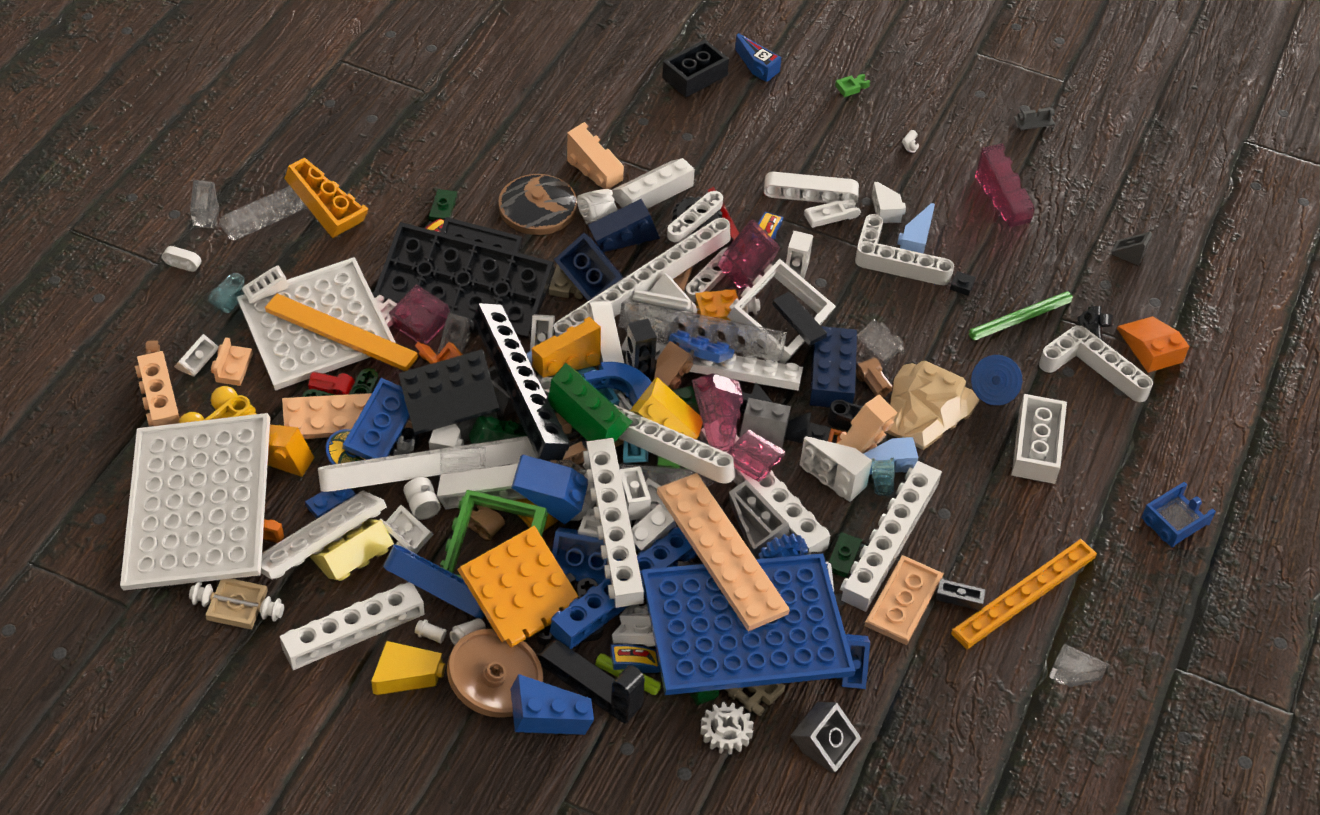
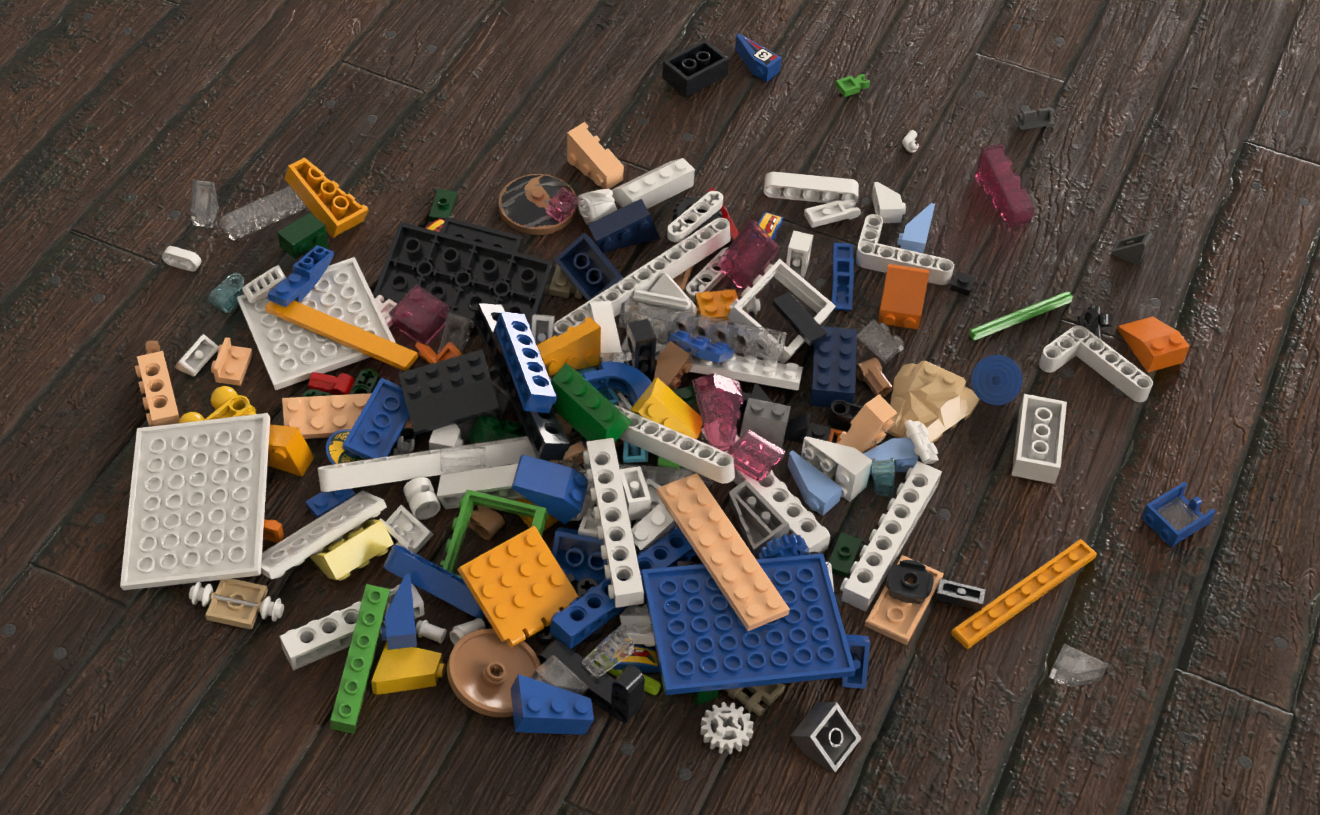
(303, 236): none -> dark green brick
(304, 277): none -> blue slope
(359, 659): none -> bright green brick
(399, 619): none -> blue slope
(525, 362): none -> blue brick
(558, 675): none -> clear slope
(562, 205): none -> clear pink brick
(615, 356): none -> clear tile
(619, 643): none -> clear slope
(816, 488): none -> light blue slope
(842, 276): none -> blue slope
(903, 296): none -> orange slope
(909, 592): none -> black plate
(918, 434): none -> white plate

